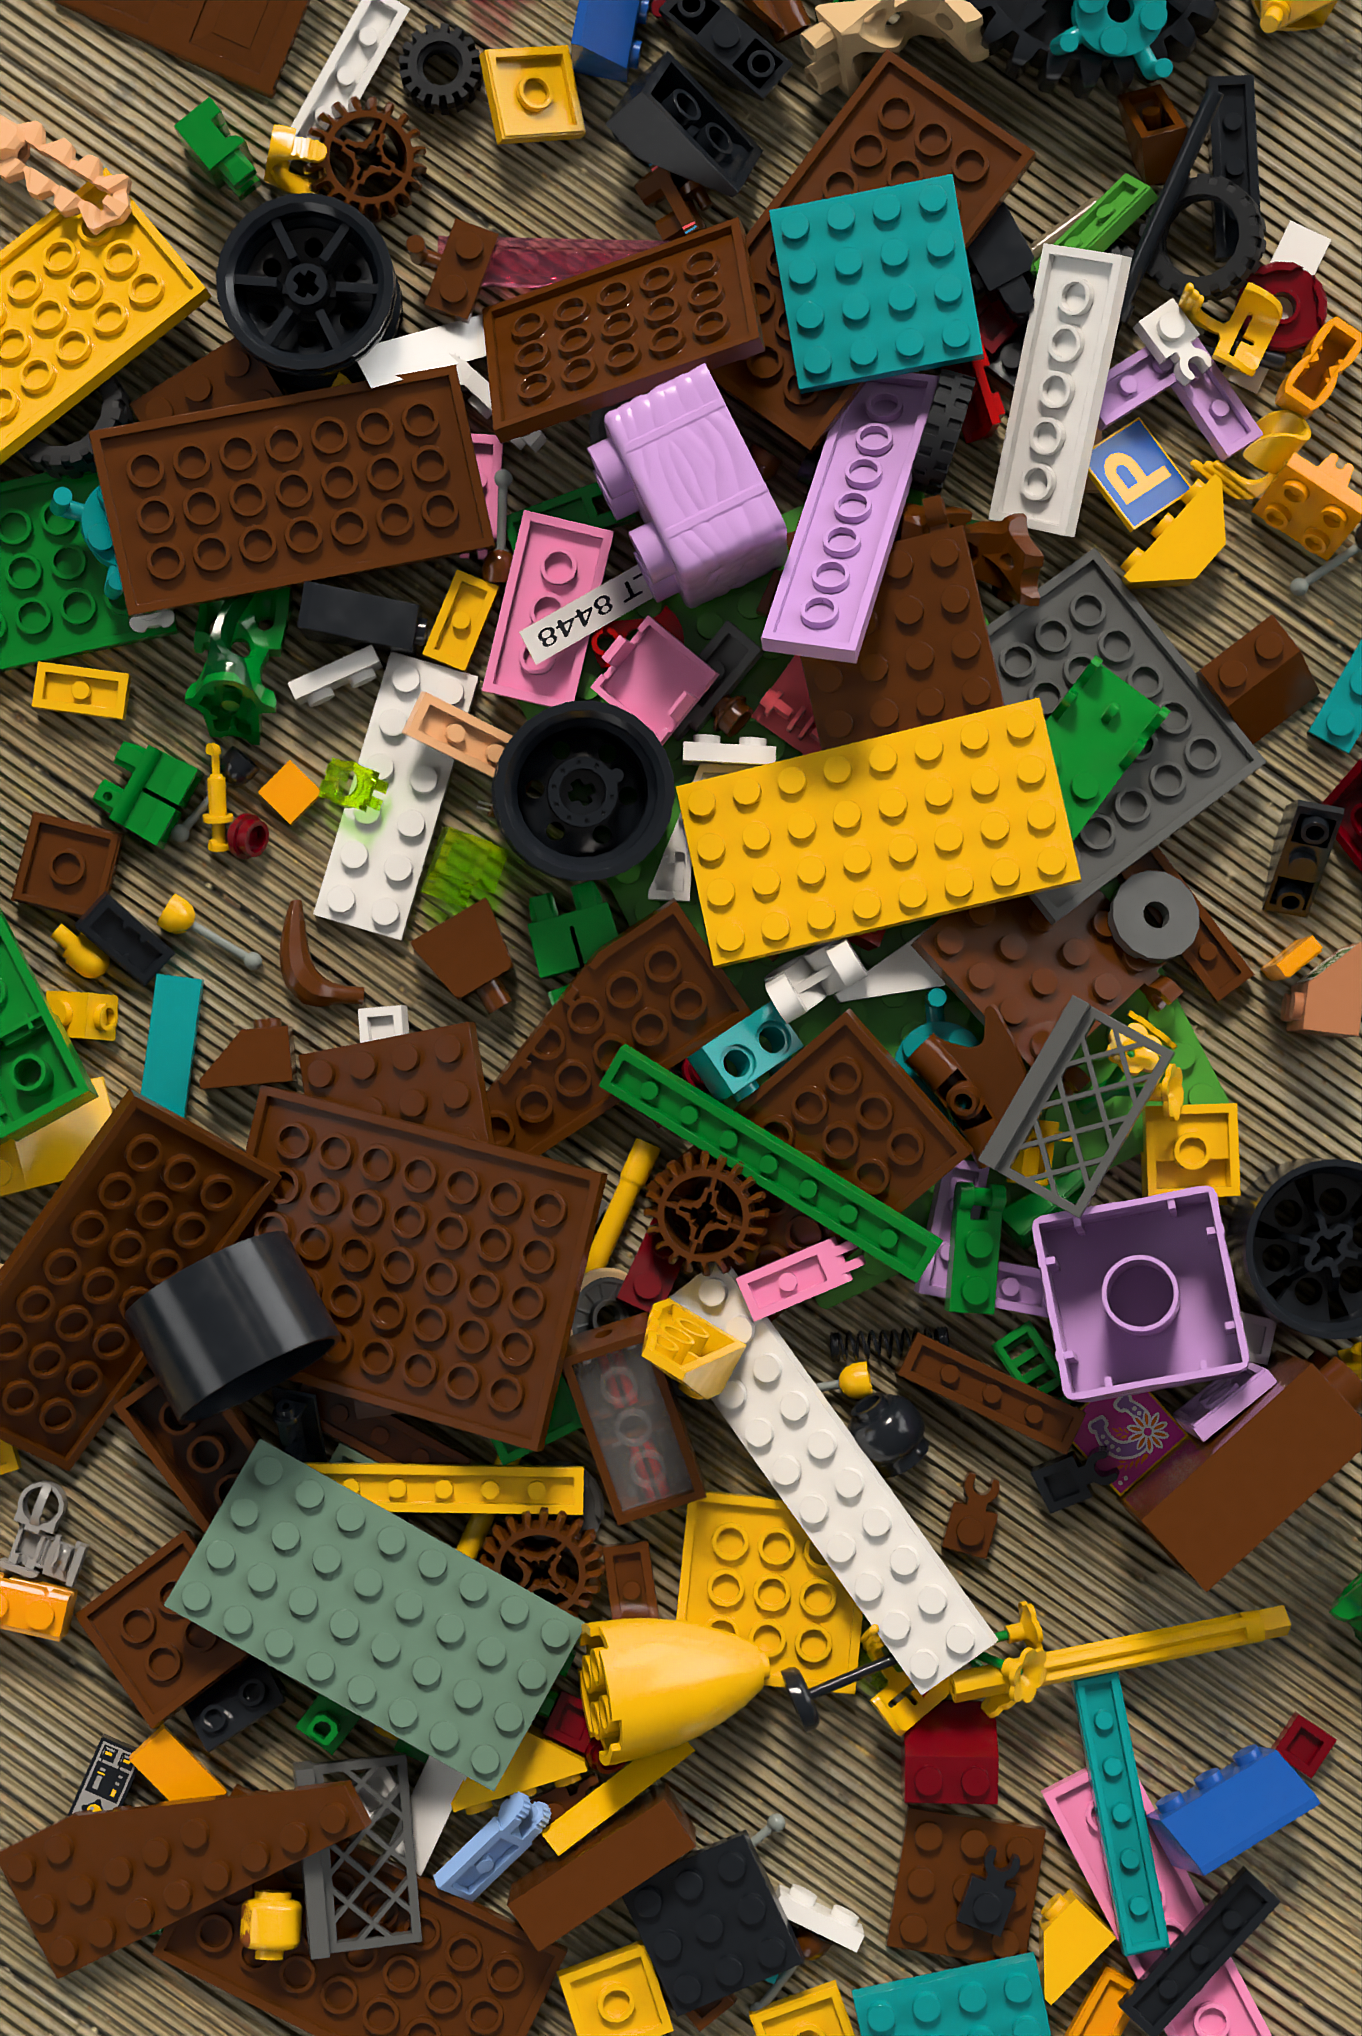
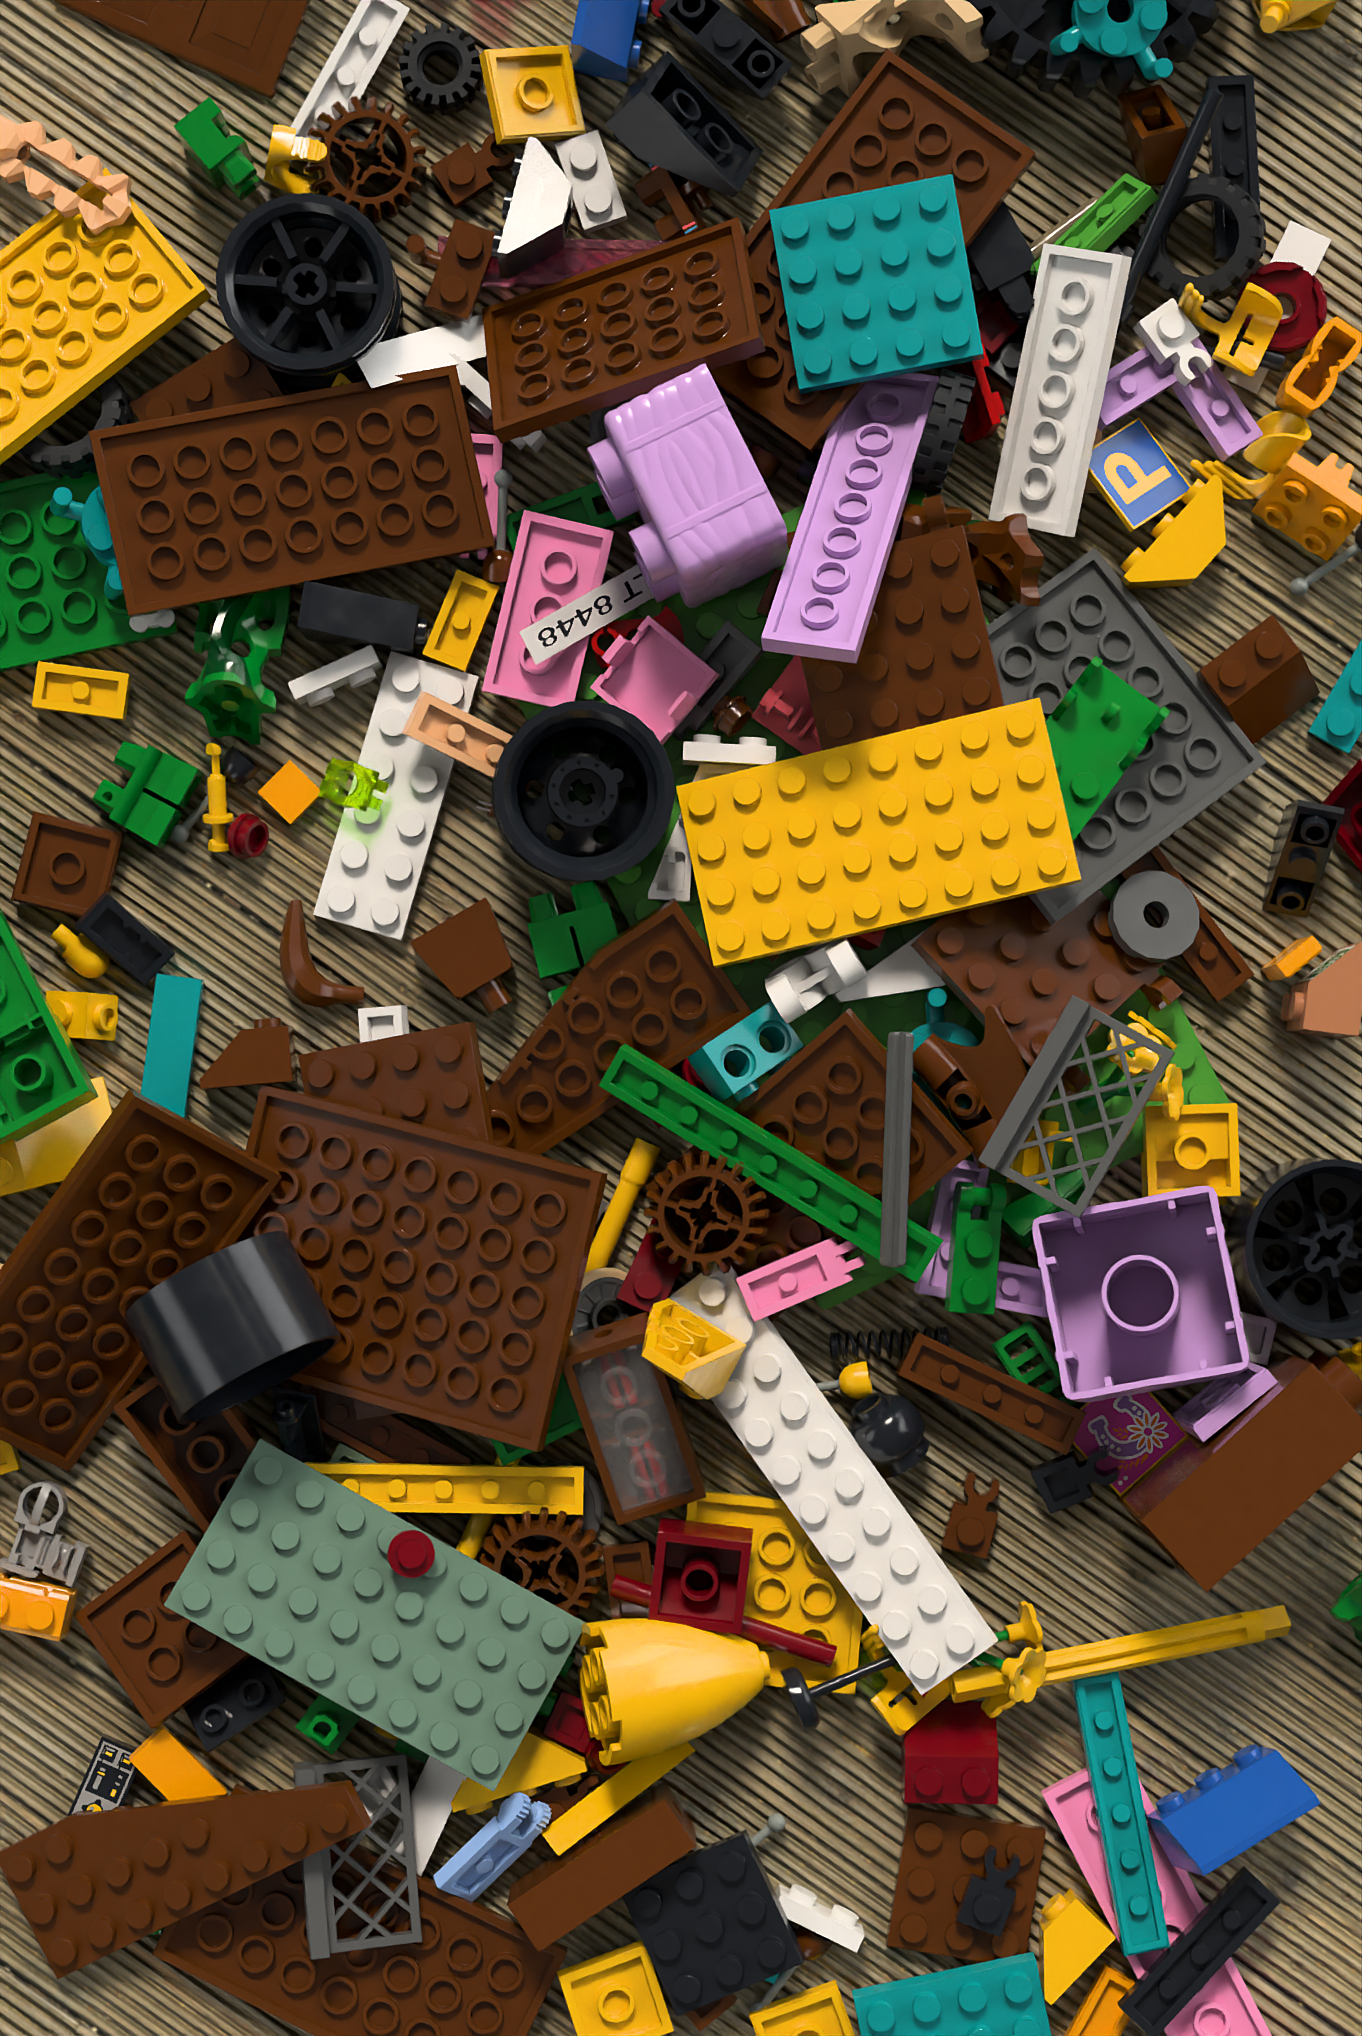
(180, 917): hinge -> none
(271, 1923): yellow head -> none
(411, 1553): none -> dark red plate
(462, 864): clear neon green brick -> none
(466, 173): none -> reddish brown plate
(534, 213): none -> slope
(592, 182): none -> white plate
(700, 1575): none -> dark red slope
(752, 1629): none -> dark red piece
(896, 1149): none -> dark grey axle
(1304, 1744): dark red plate -> none

